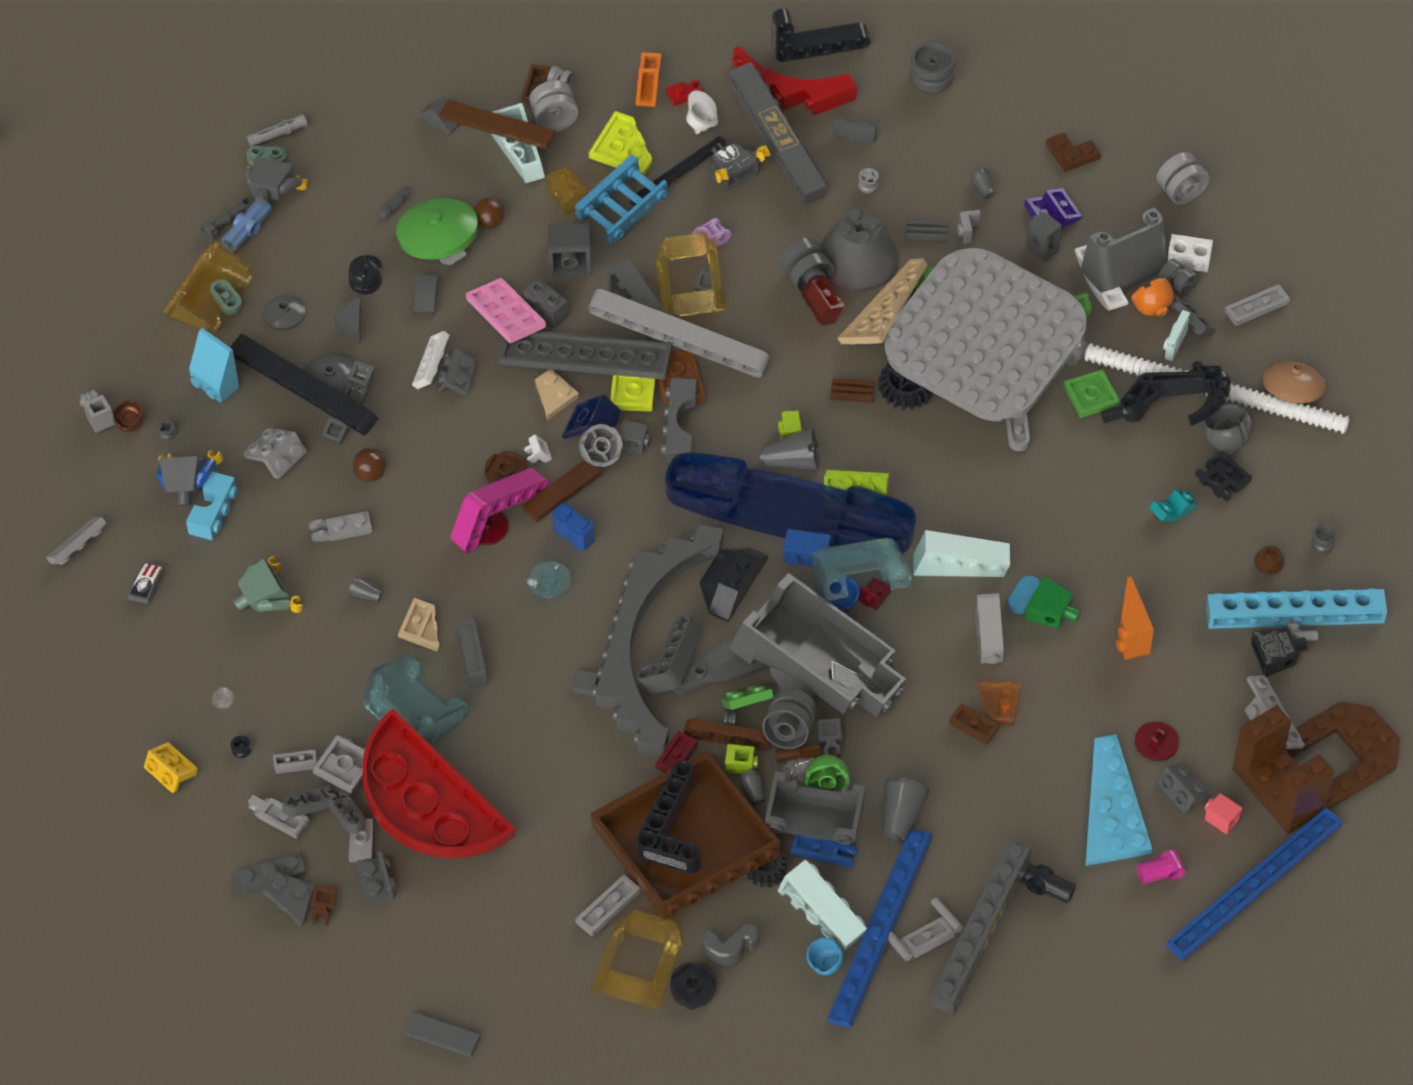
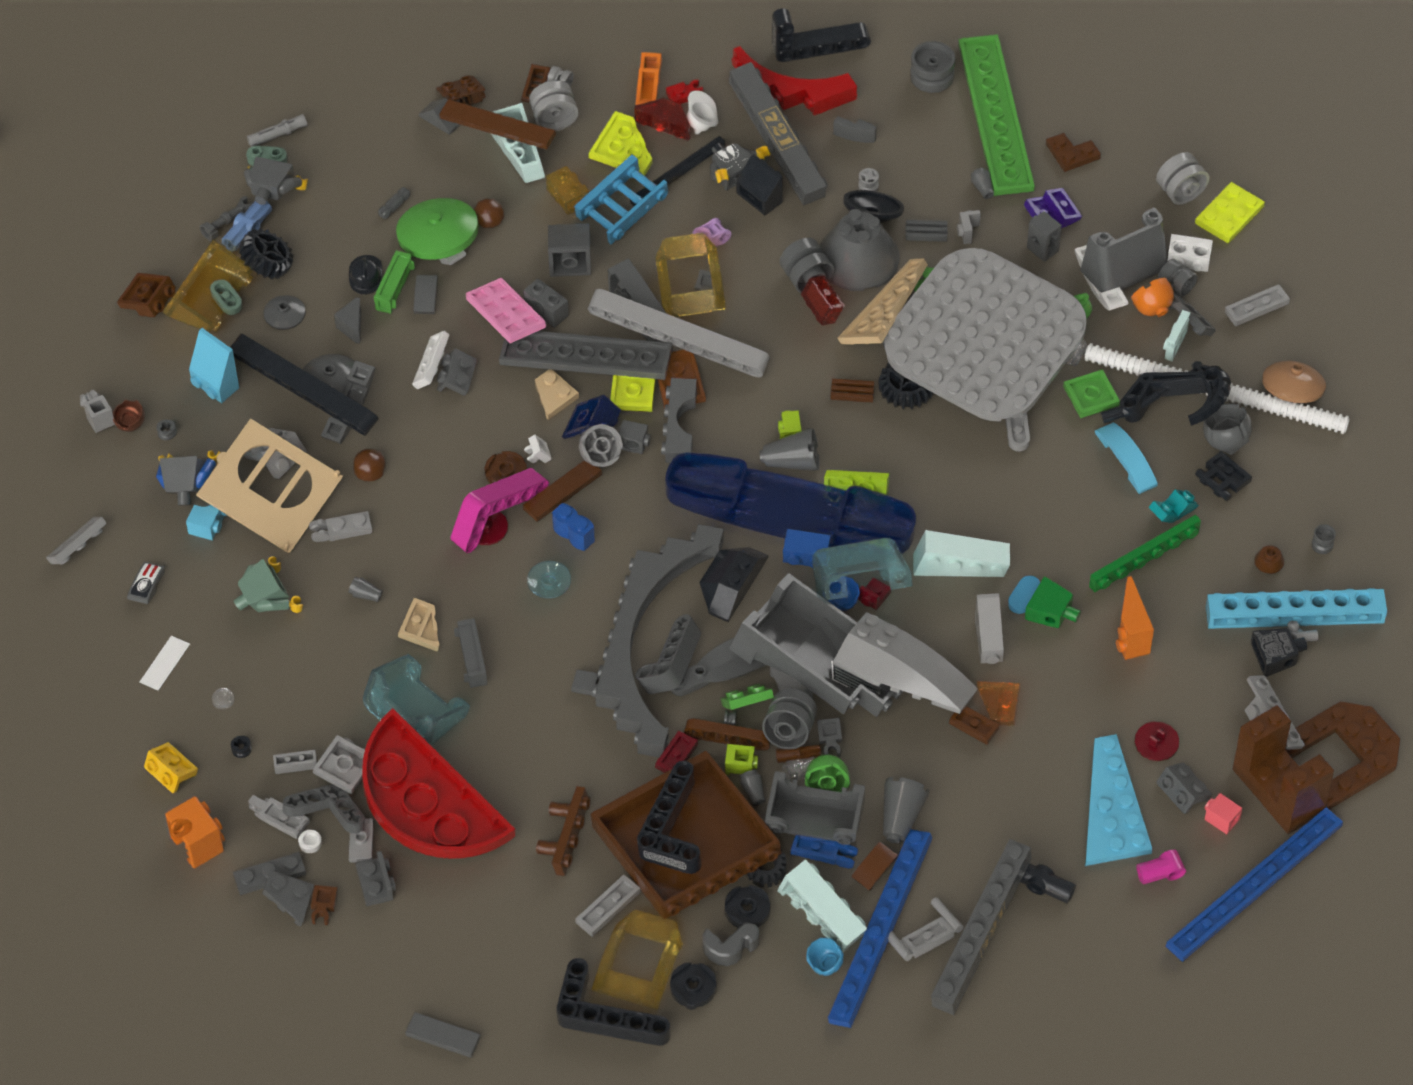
(147, 294): none -> reddish brown plate
(164, 663): none -> white sticker
(197, 829): none -> orange piece
(266, 253): none -> black gear
(267, 519): none -> tan door
(310, 841): none -> white tile
(393, 281): none -> bright green container
(466, 87): none -> reddish brown hinge
(569, 838): none -> reddish brown plate
(604, 1014): none -> black beam
(663, 116): none -> clear red slope
(747, 895): none -> black plate
(760, 185): none -> black slope
(874, 866): none -> reddish brown slope
(876, 203): none -> black dish
(897, 659): none -> light grey wedge
(996, 115): none -> bright green plate
(1129, 456): none -> medium azure slope
(1140, 556): none -> green plate
(1229, 212): none -> neon yellow plate

